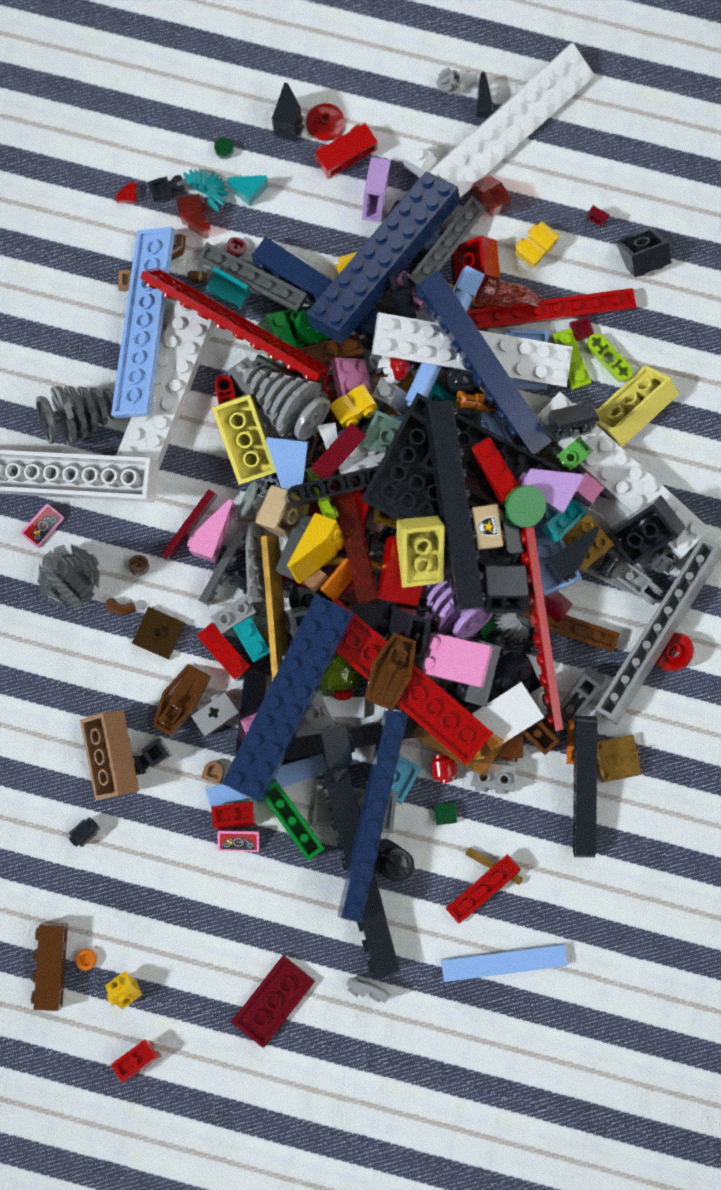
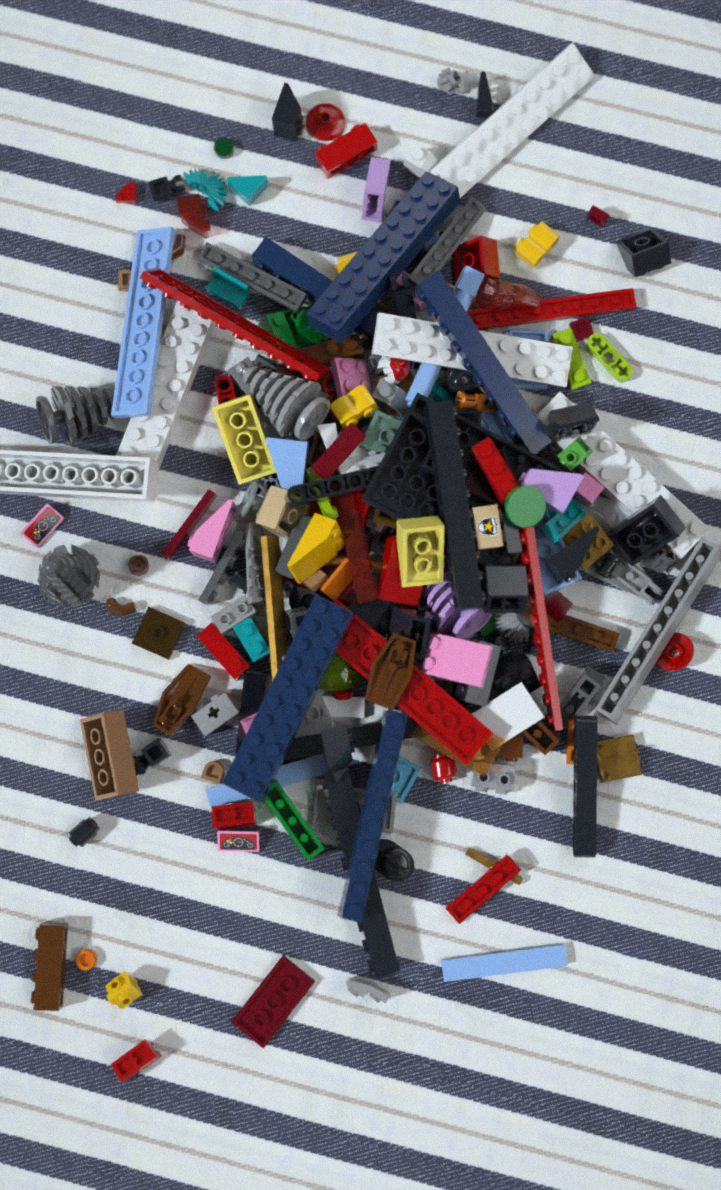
(197, 276): reddish brown tile -> none
(236, 247): dark red tile -> none
(445, 813): dark green tile -> none
(492, 195): clear red slope -> none
(635, 404): light yellow slope -> none

